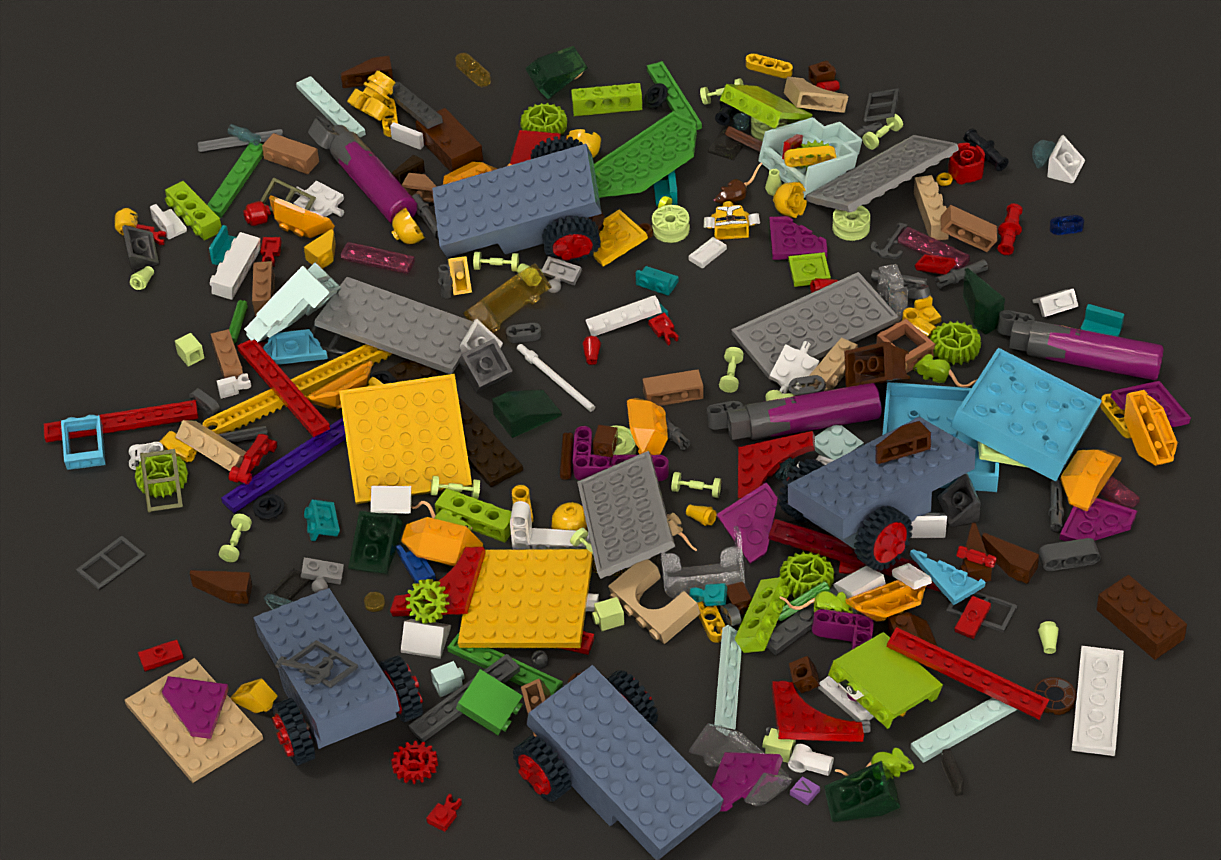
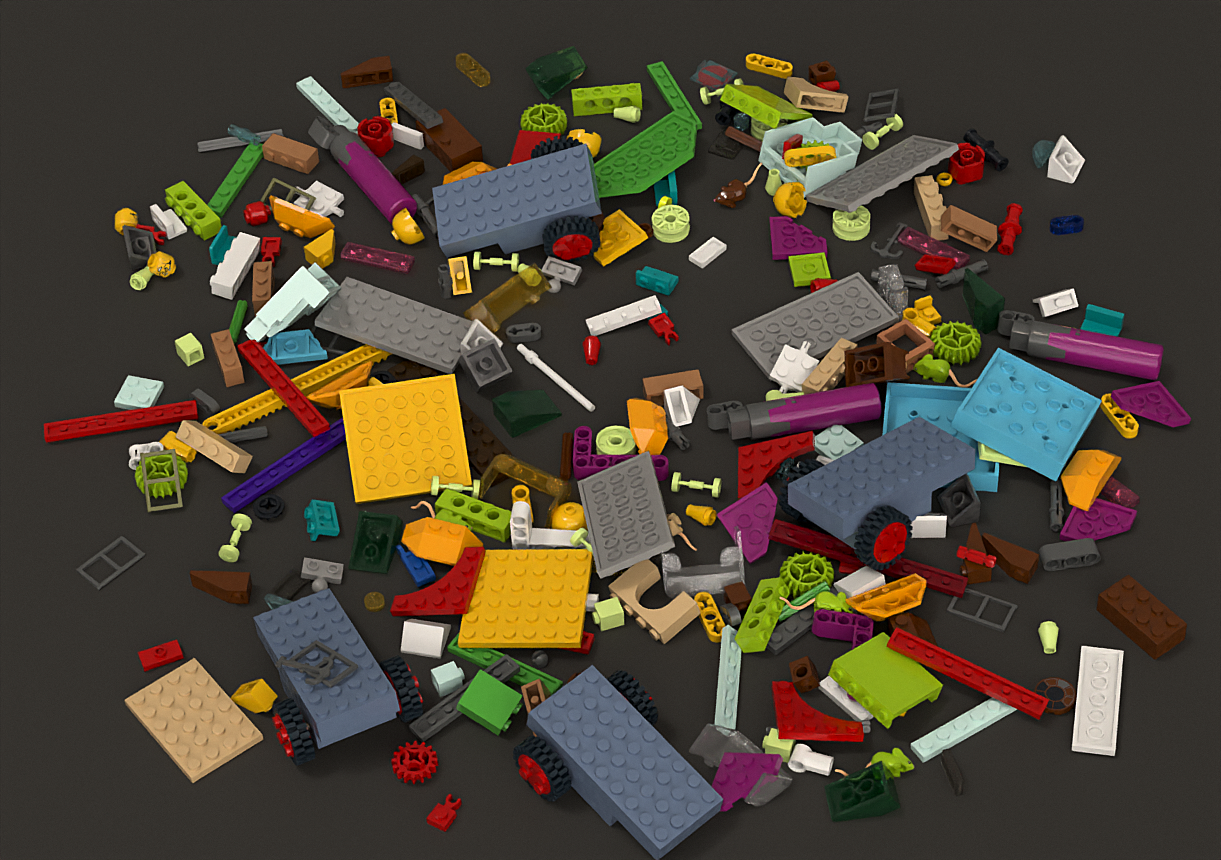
(83, 459): medium azure window -> none
(138, 393): none -> light aqua plate
(161, 264): none -> yellow head
(195, 703): magenta plate -> none
(231, 385): white plate -> none
(252, 458): red plate -> none
(372, 98): yellow beam -> none
(377, 135): none -> red brick
(391, 499): white slope -> none
(420, 185): medium nougat slope -> none
(431, 592): lime gear -> none
(529, 475): none -> clear yellow windscreen
(605, 441): reddish brown brick -> none
(628, 113): none -> yellowish green cone
(658, 90): black gear -> none
(680, 405): none -> white slope
(712, 595): teal plate -> none
(713, 75): none -> clear light blue piece
(729, 382): yellowish green wheel -> none
(731, 221): torso -> none
(804, 790): medium lavender tile -> none
(806, 381): dark grey beam -> none
(854, 694): sticker -> none
(903, 442): reddish brown slope -> none
(911, 576): white tile -> none
(918, 291): dark grey beam -> none
(952, 582): medium azure wing -> none
(972, 617): red plate -> none
(1149, 428): light orange wedge -> none

